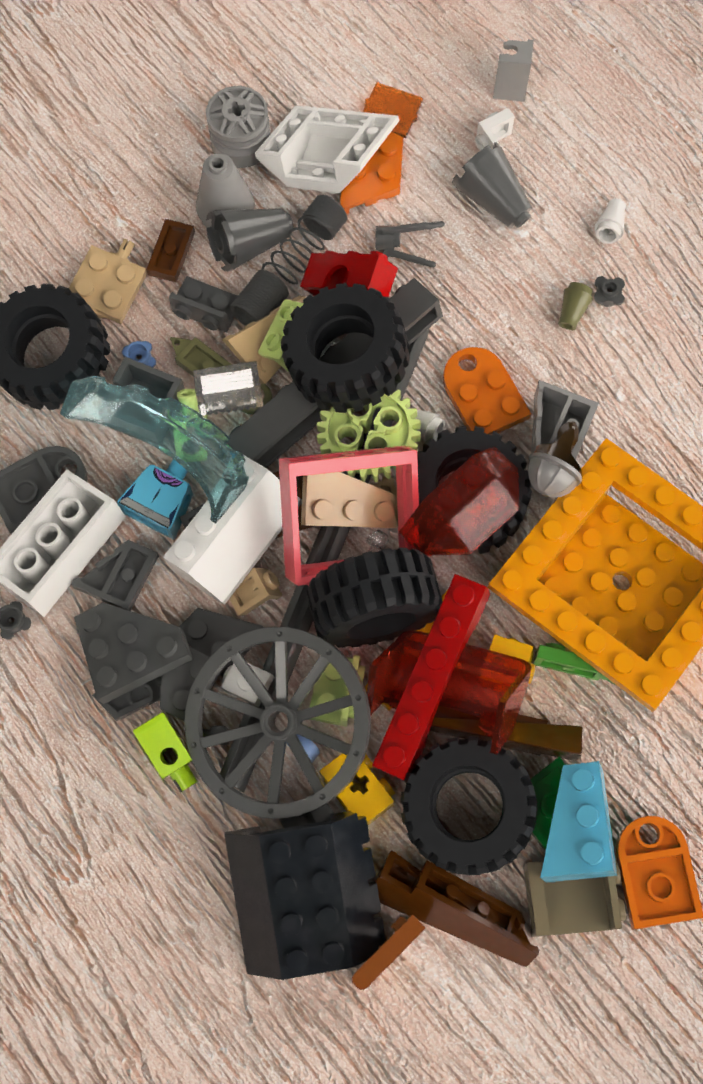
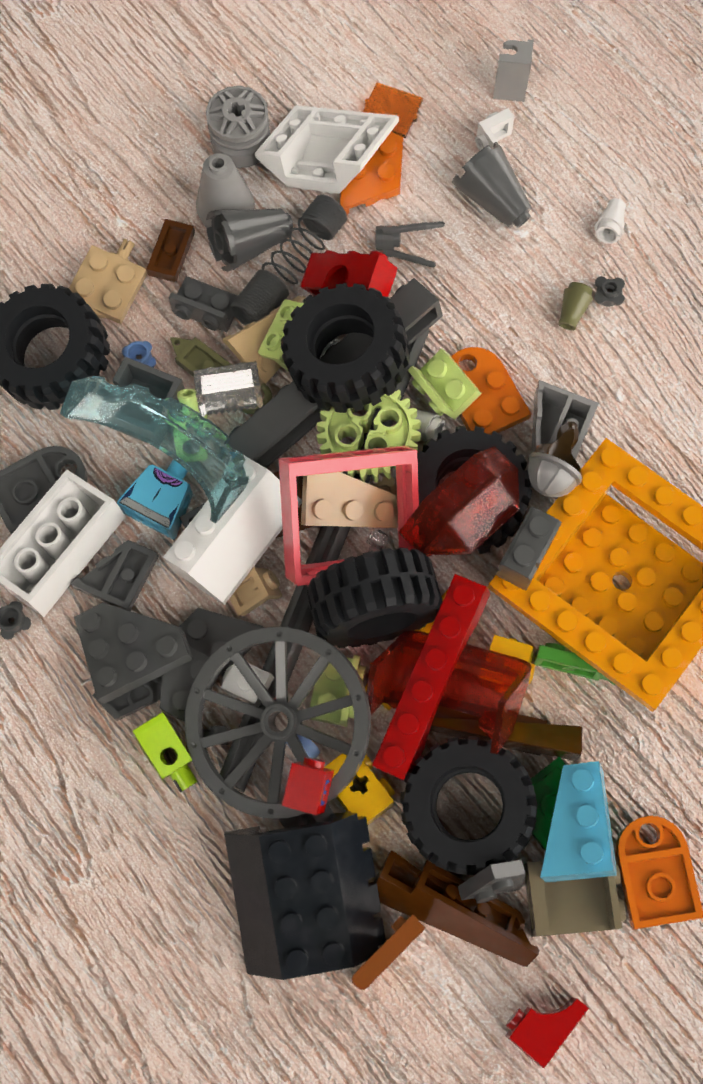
(308, 786): none -> red brick
(445, 384): none -> yellowish green bracket
(492, 881): none -> dark grey wing
(528, 548): none -> dark grey brick
(544, 1033): none -> red arch

